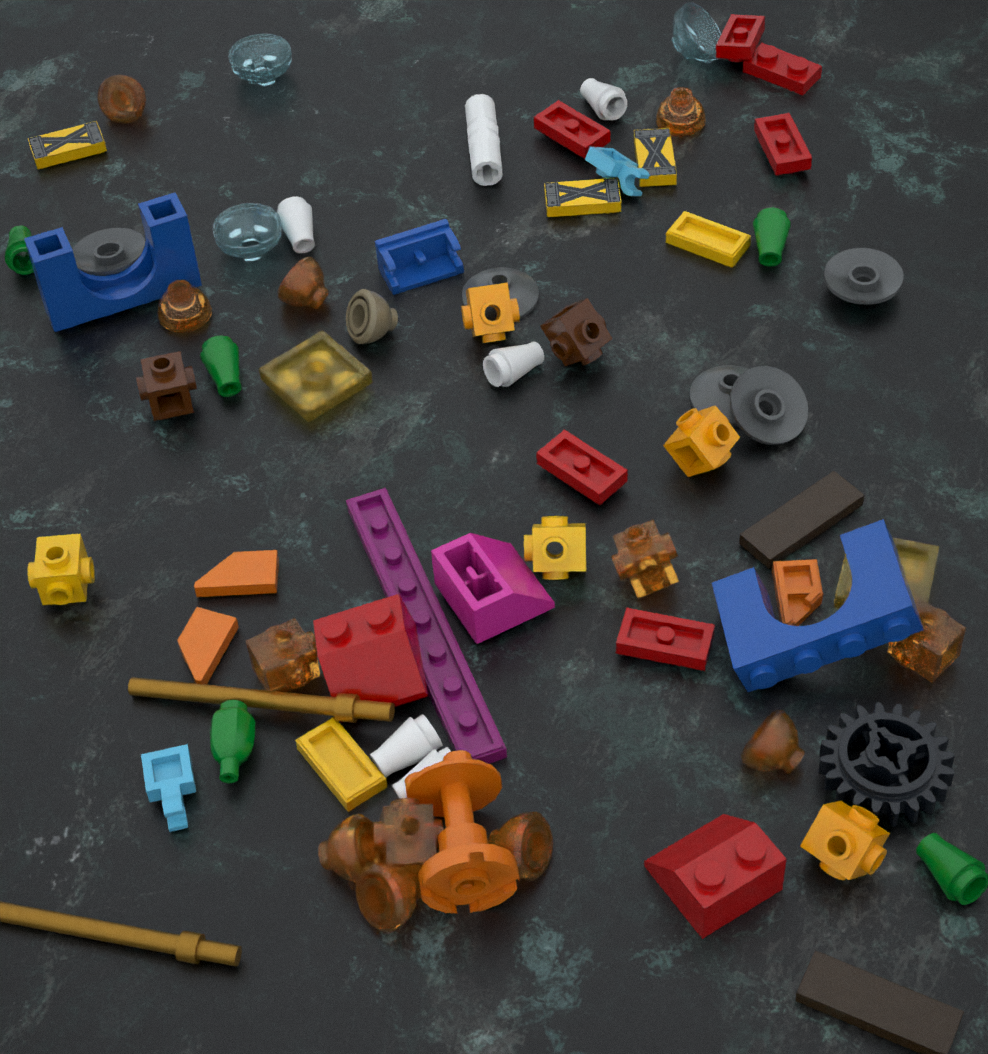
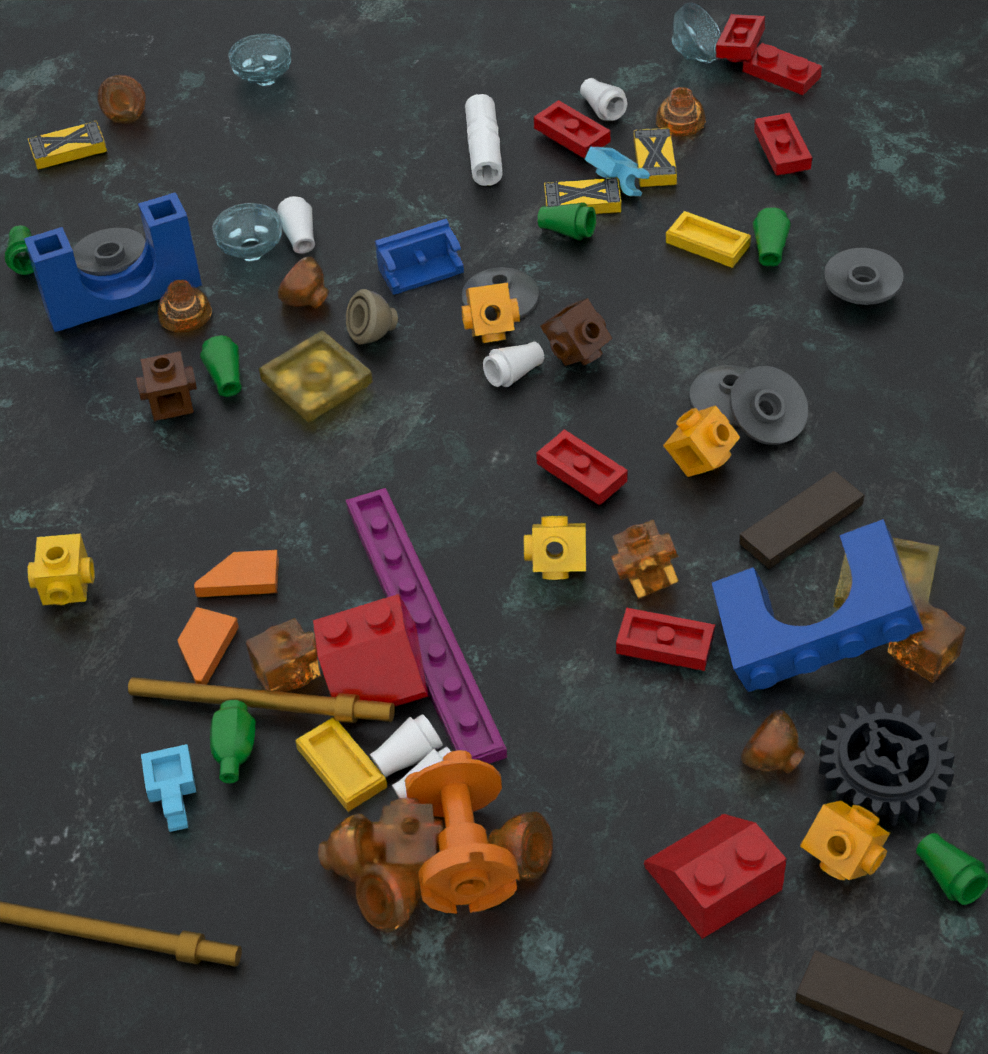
(487, 585): dark pink slope -> none
(571, 220): none -> green cone
(796, 589): orange tile -> none

